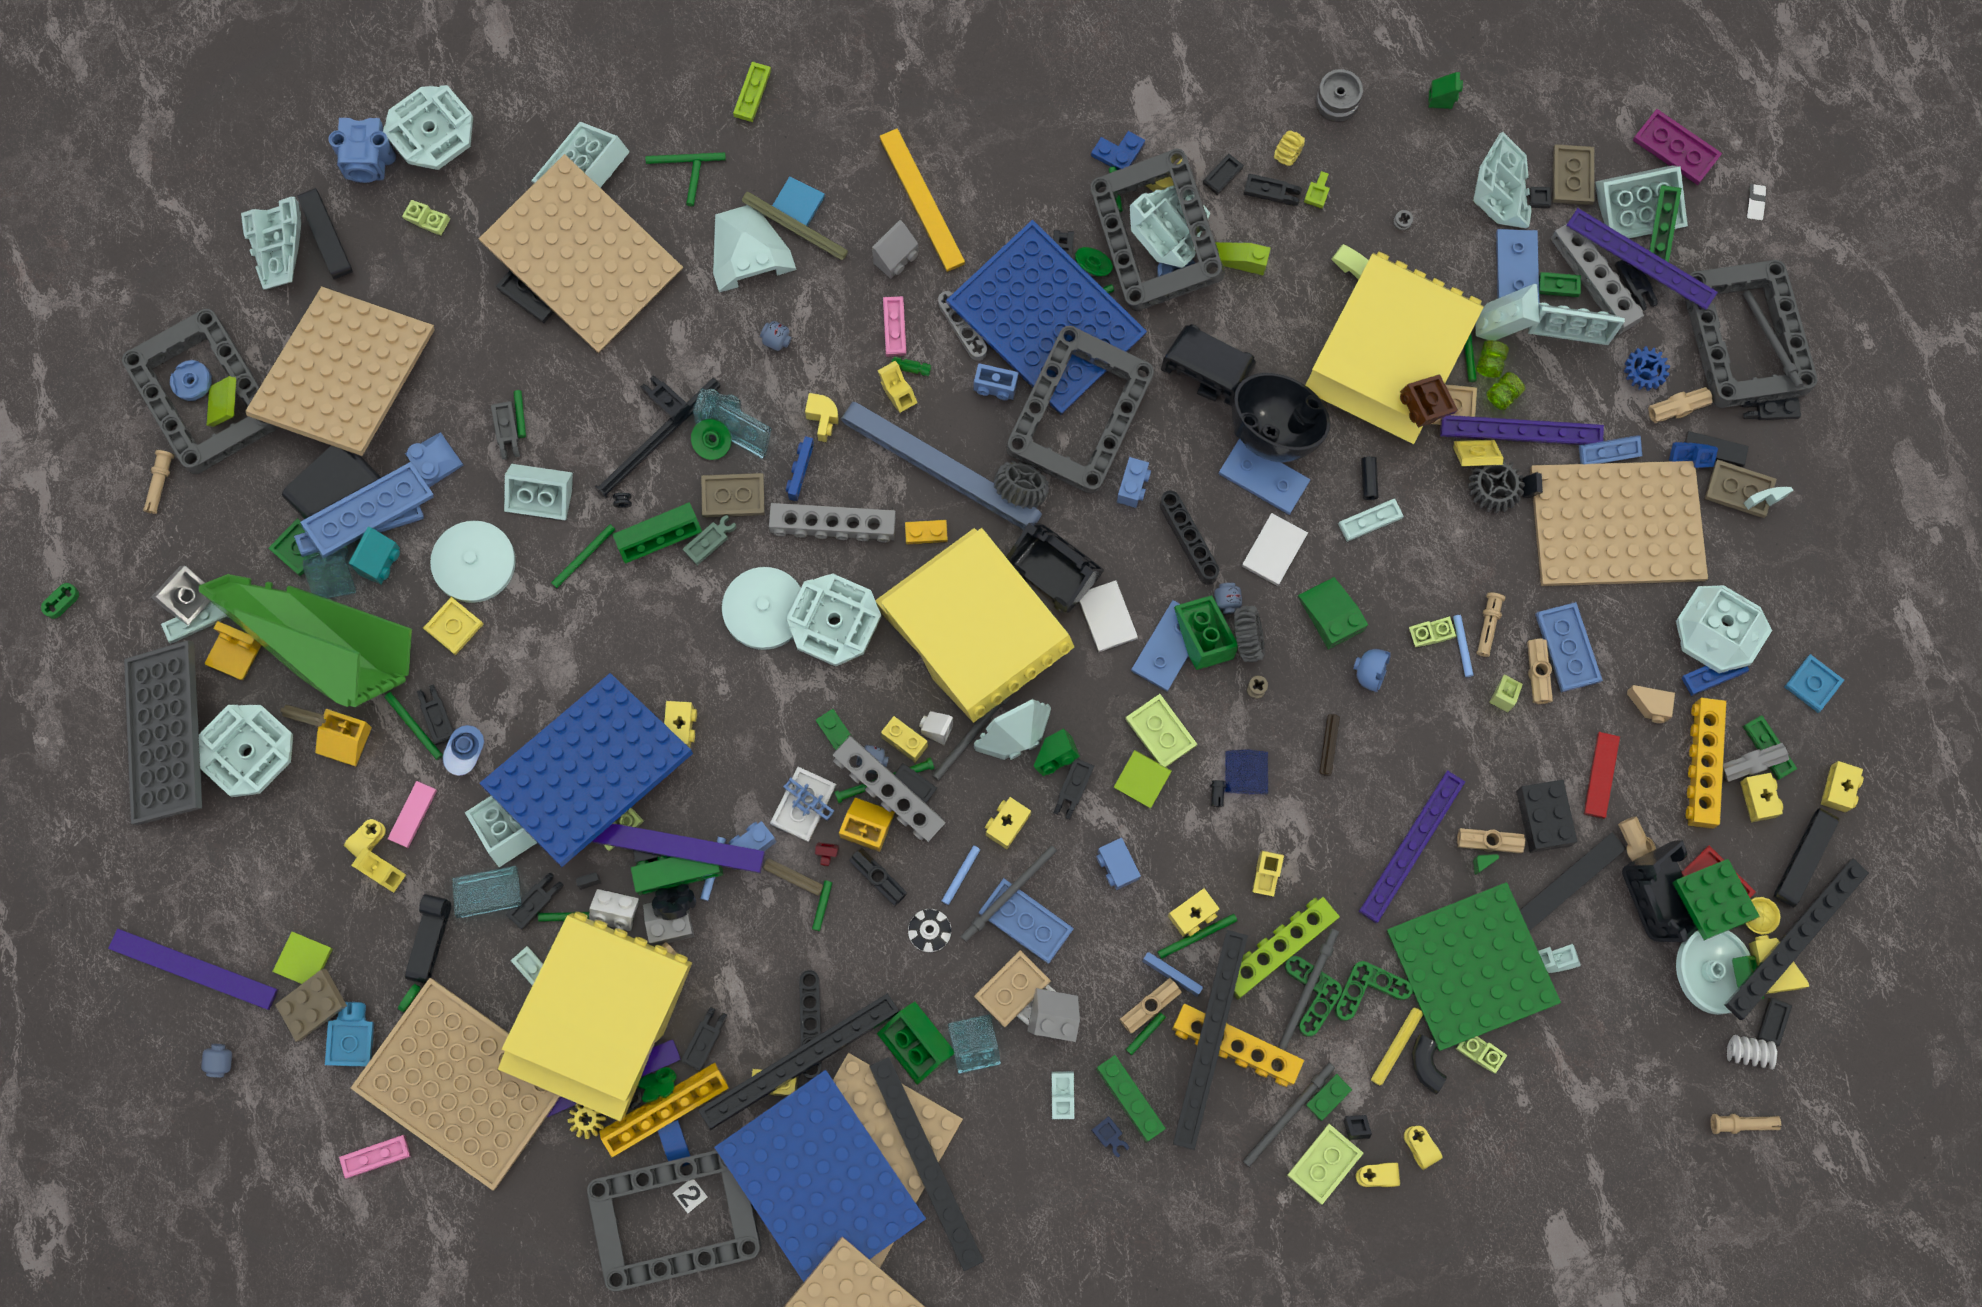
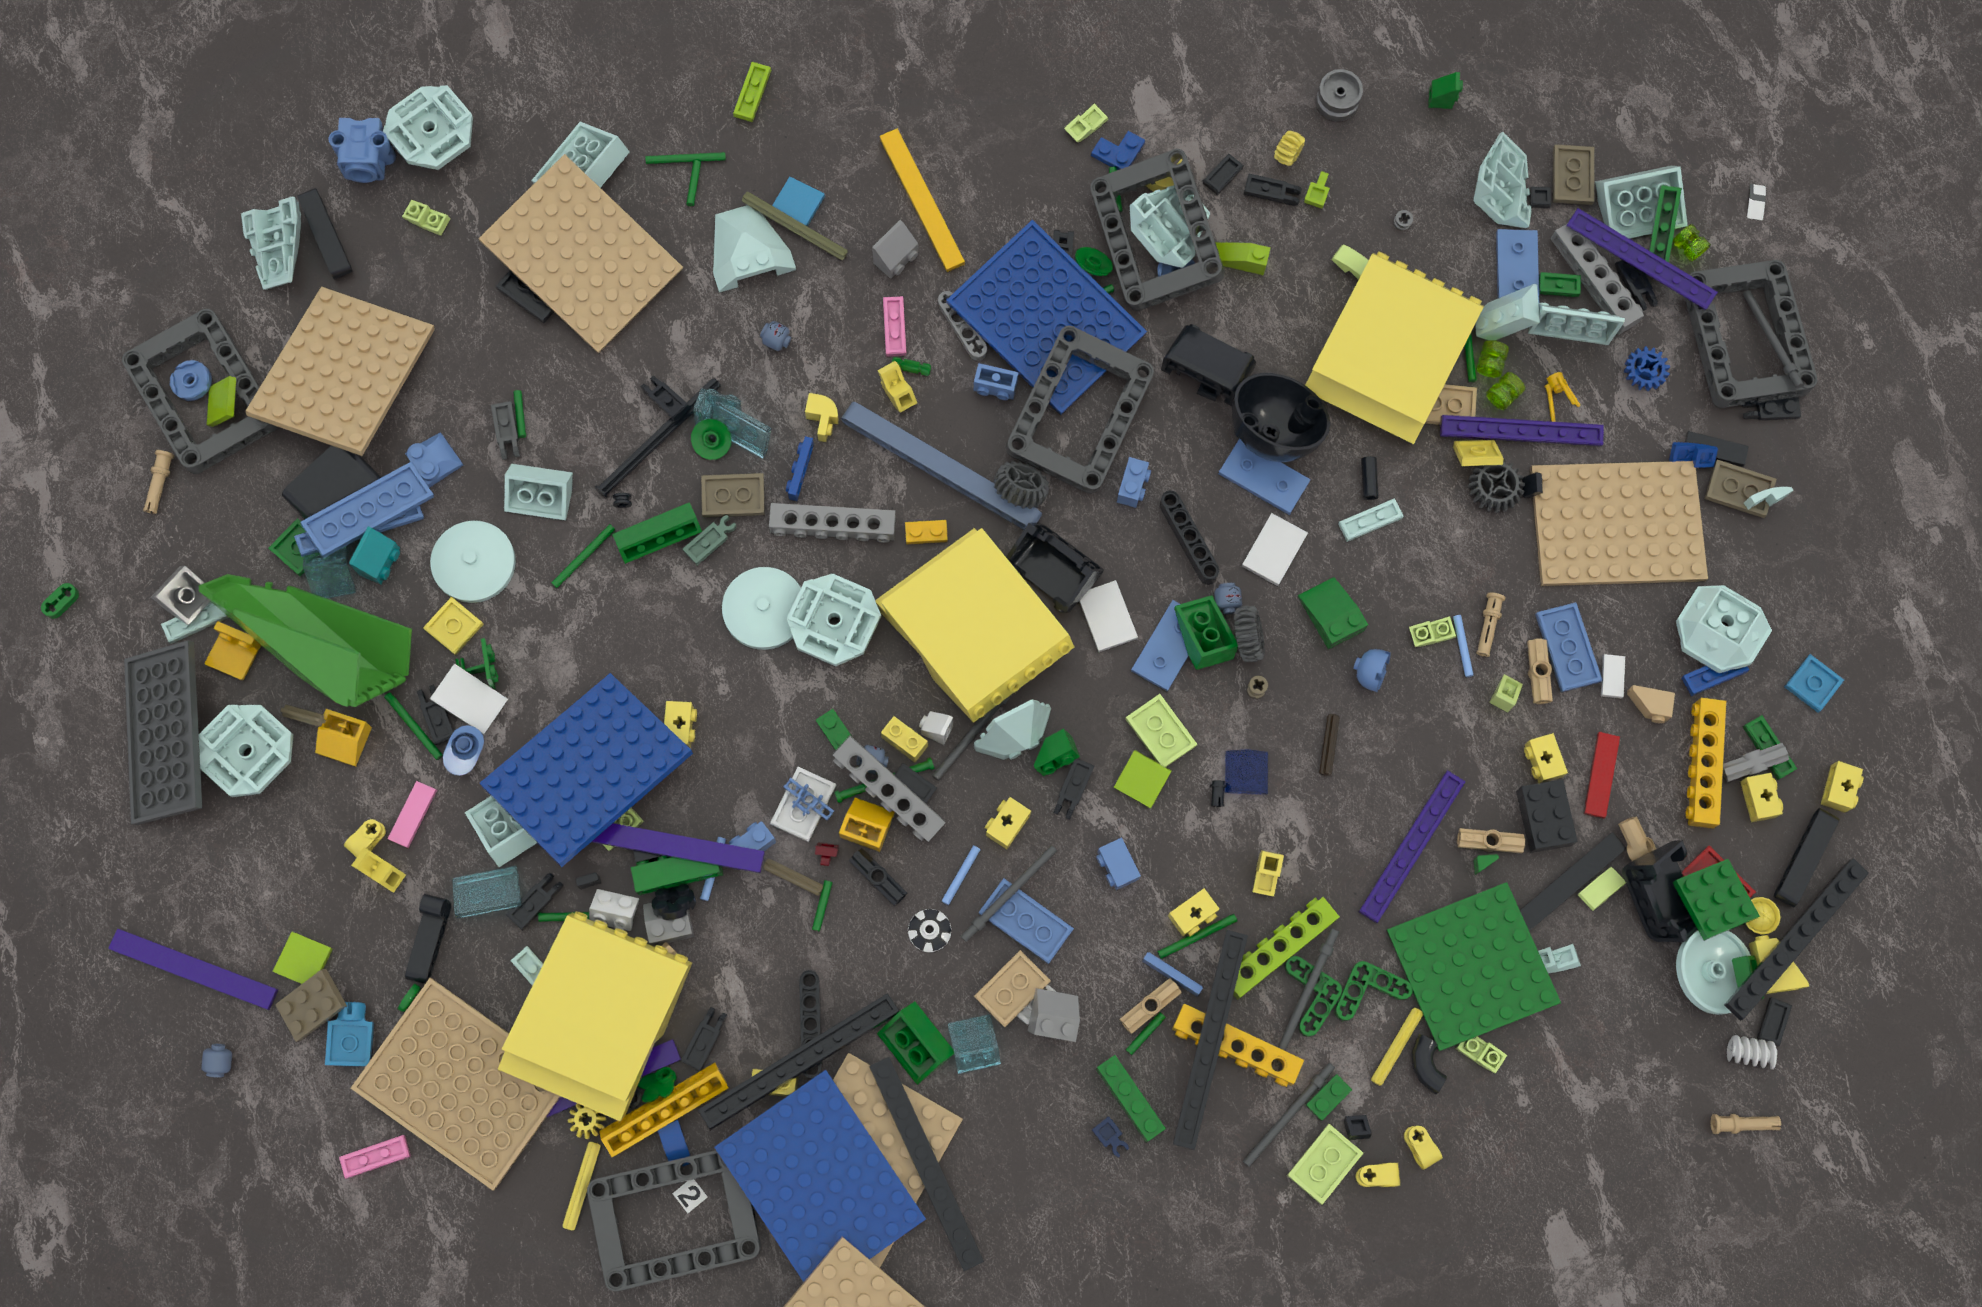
(468, 698): none -> white tile
(488, 667): none -> green plate
(580, 1188): none -> light yellow axle
(1063, 1095): light aqua slope -> none
(1086, 124): none -> yellowish green slope
(1427, 400): reddish brown plate -> none
(1547, 748): none -> light yellow brick
(1558, 384): none -> yellow plant
(1602, 888): none -> yellowish green slope
(1610, 450): medium blue tile -> none
(1613, 676): none -> white tile
(1677, 146): magenta plate -> none
(1680, 405): tan piece -> none
(1696, 247): none -> clear neon green wheel

